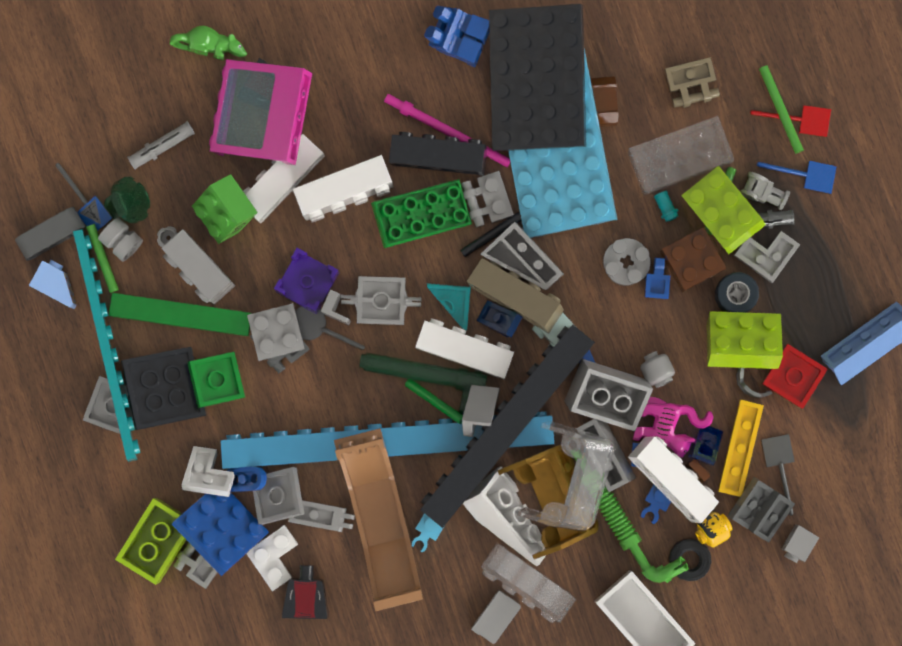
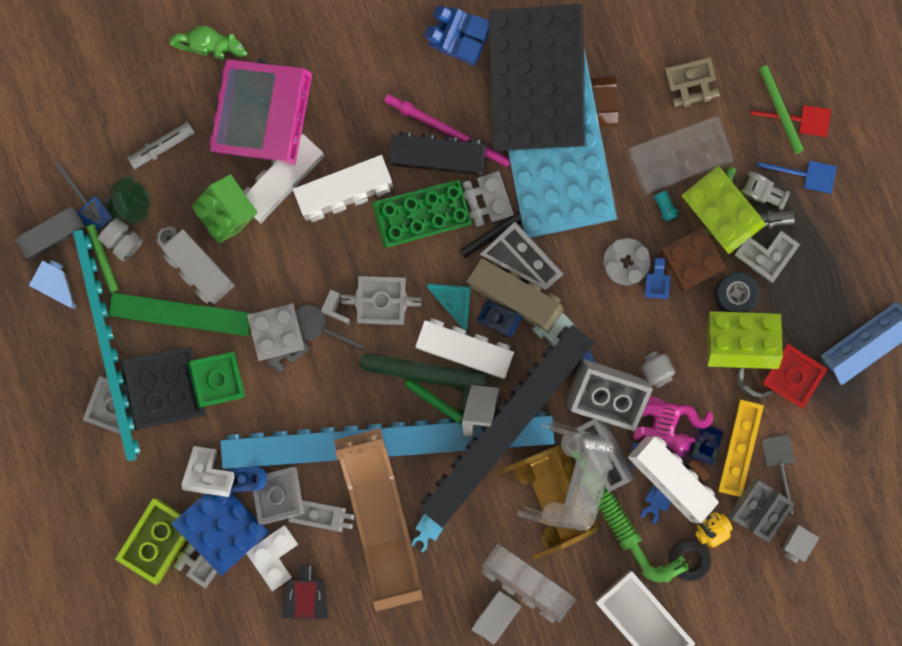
(306, 281): dark purple panel -> none
(496, 508): white wedge -> none

